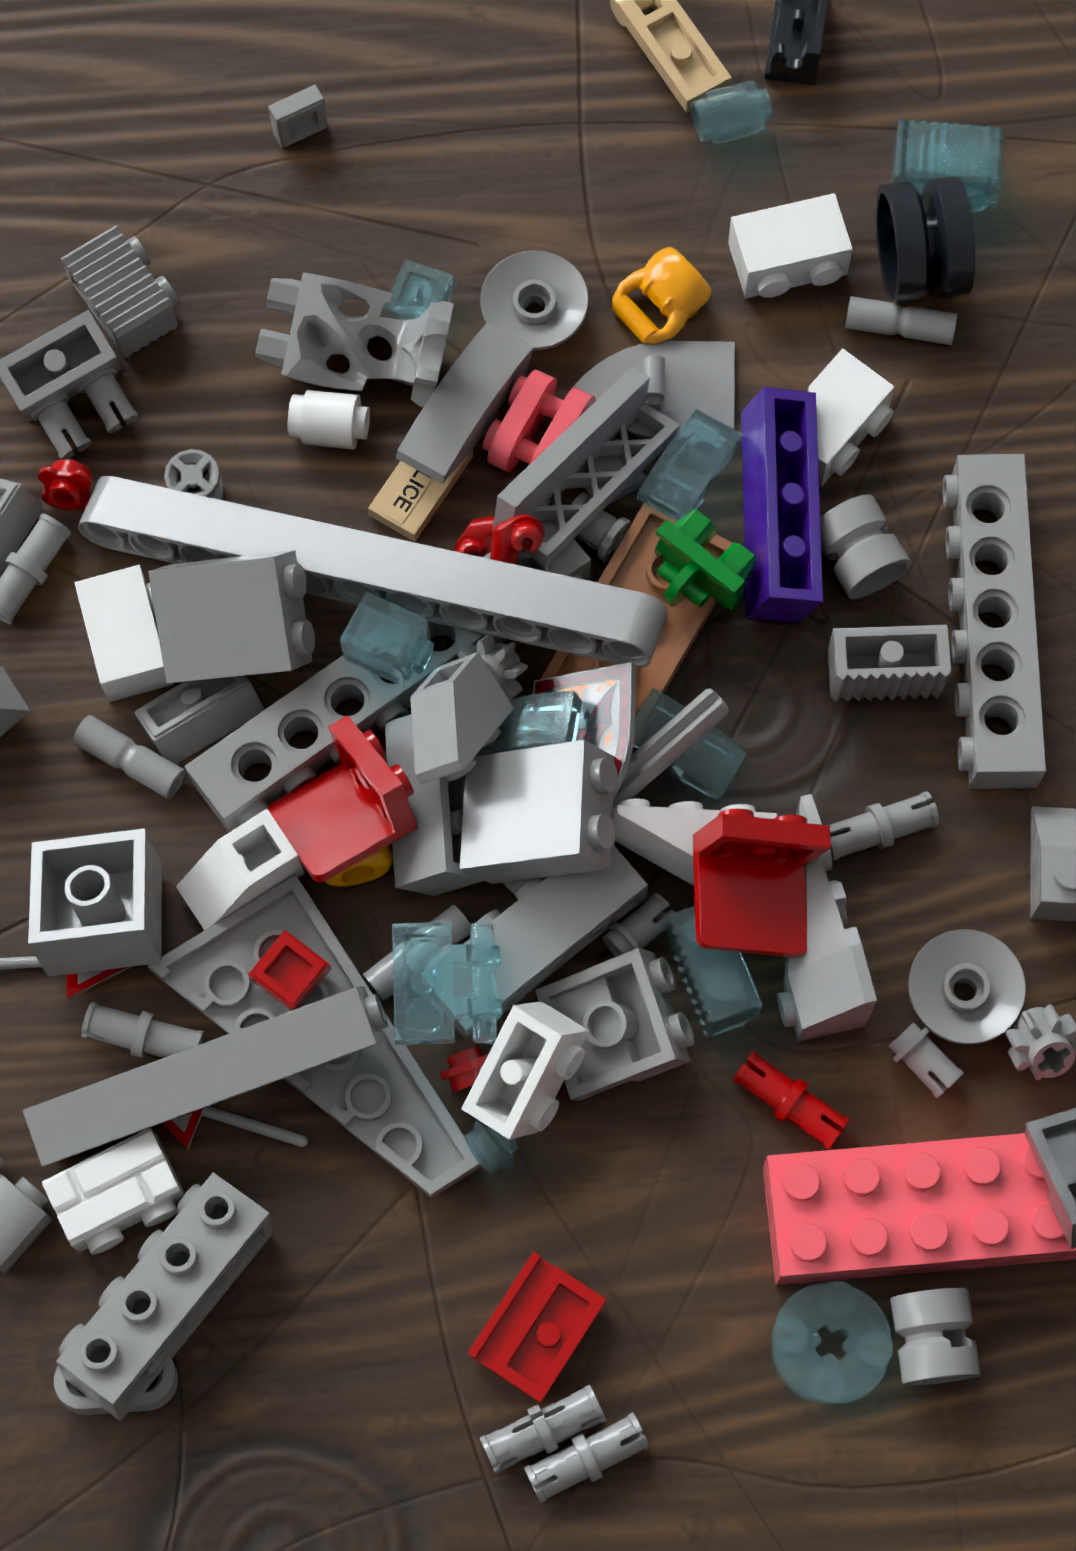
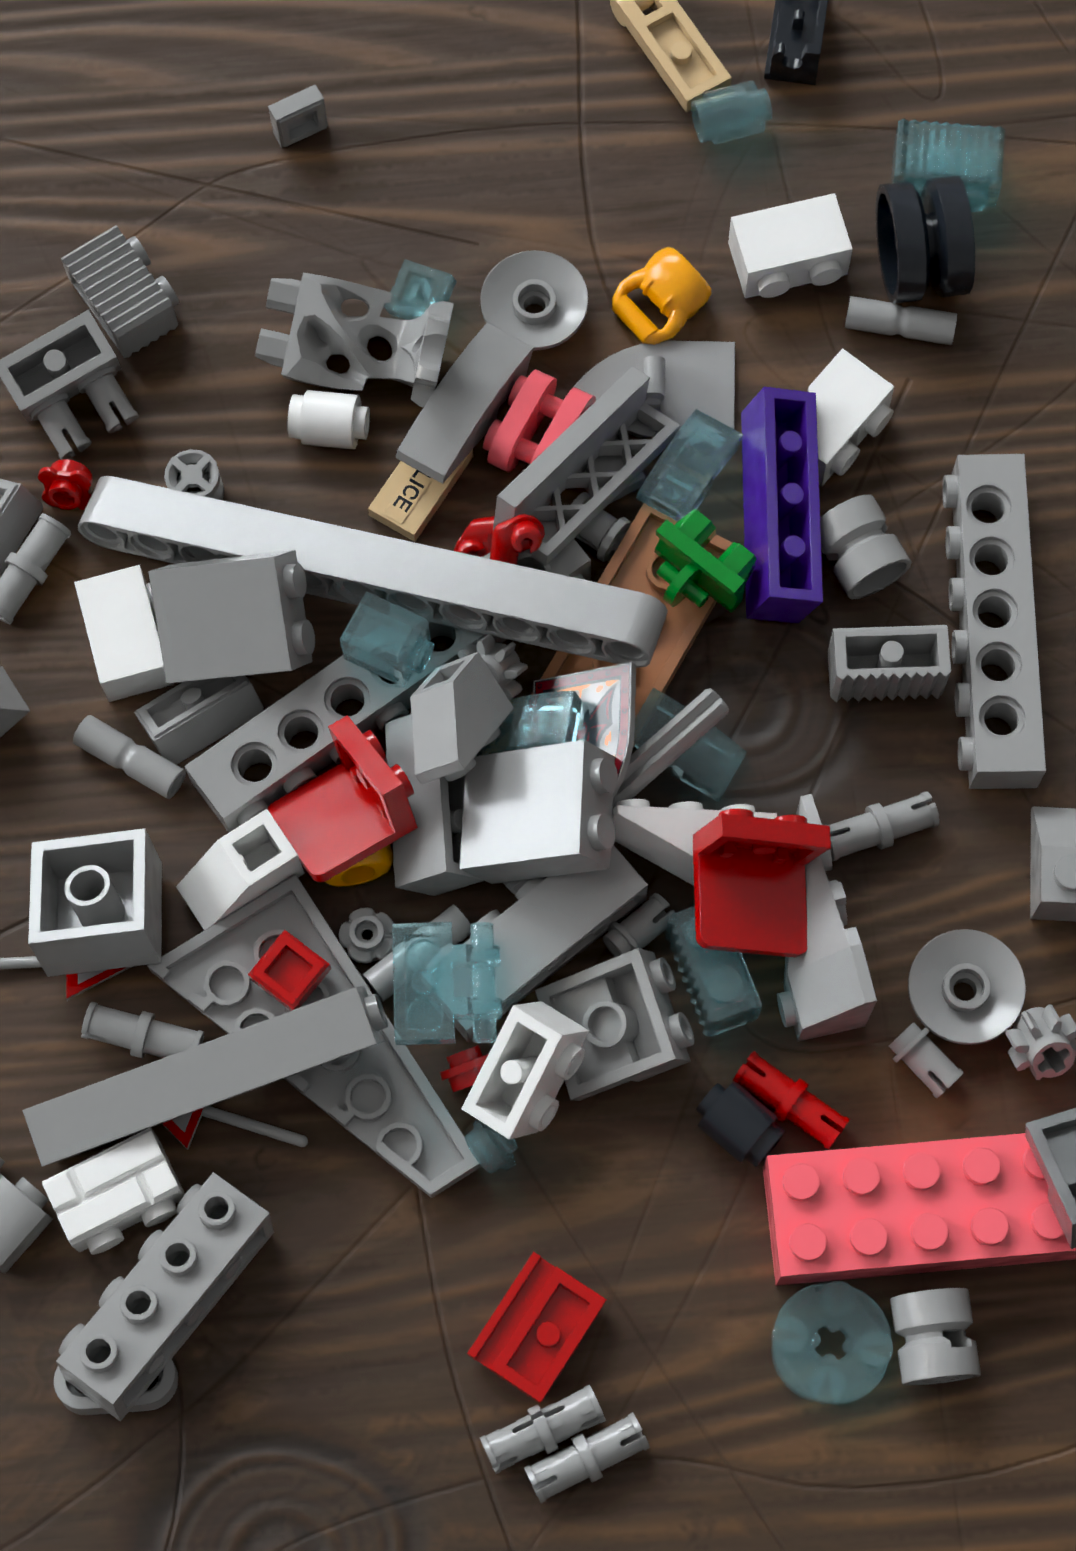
(367, 950): none -> light grey plate
(739, 1123): none -> black brick

